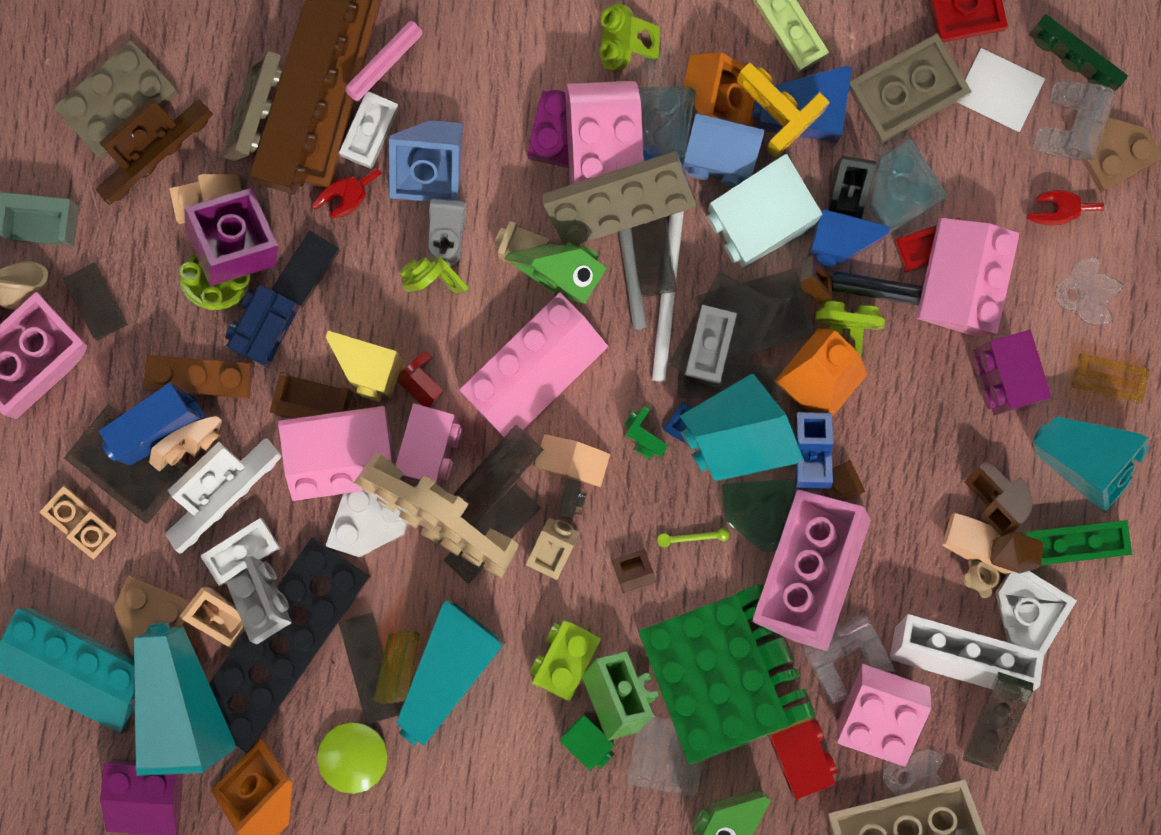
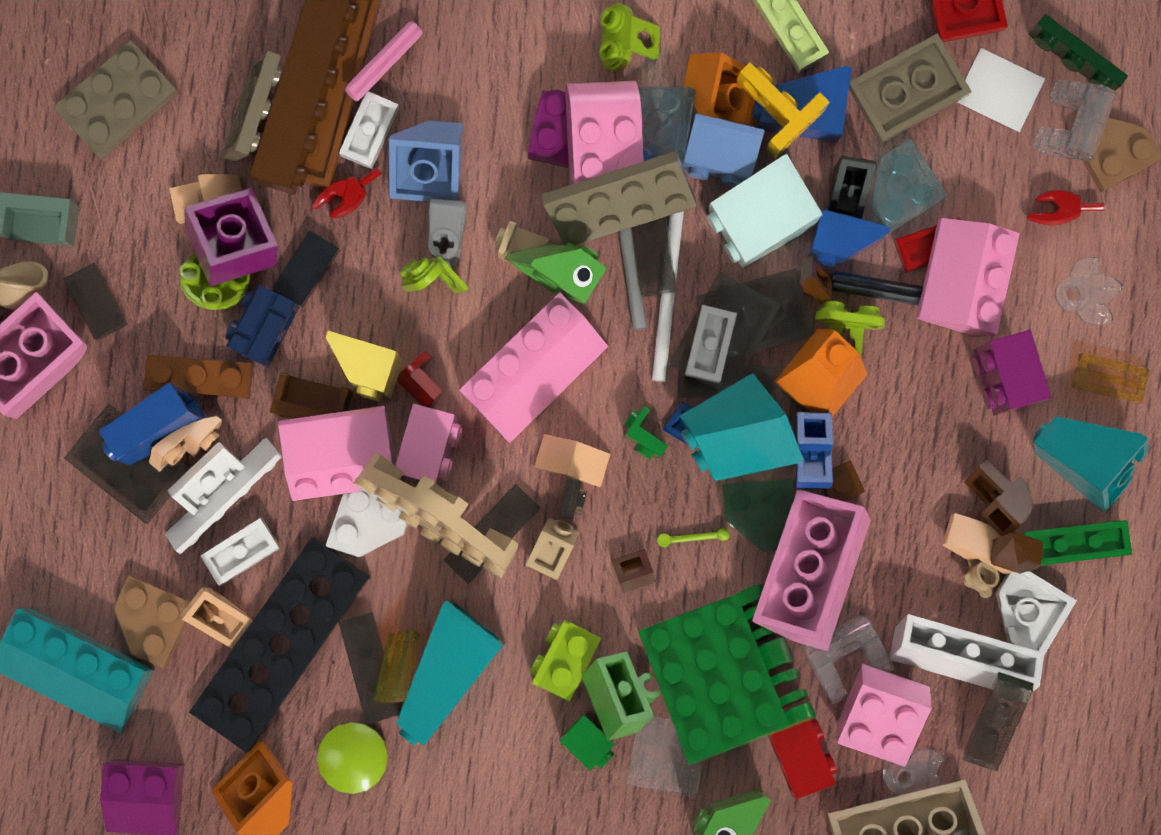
(78, 522): light nougat slope -> none
(145, 141): reddish brown bracket -> none
(175, 709): teal slope -> none
(259, 601): light grey bracket -> none
(497, 474): clear smoke plate -> none

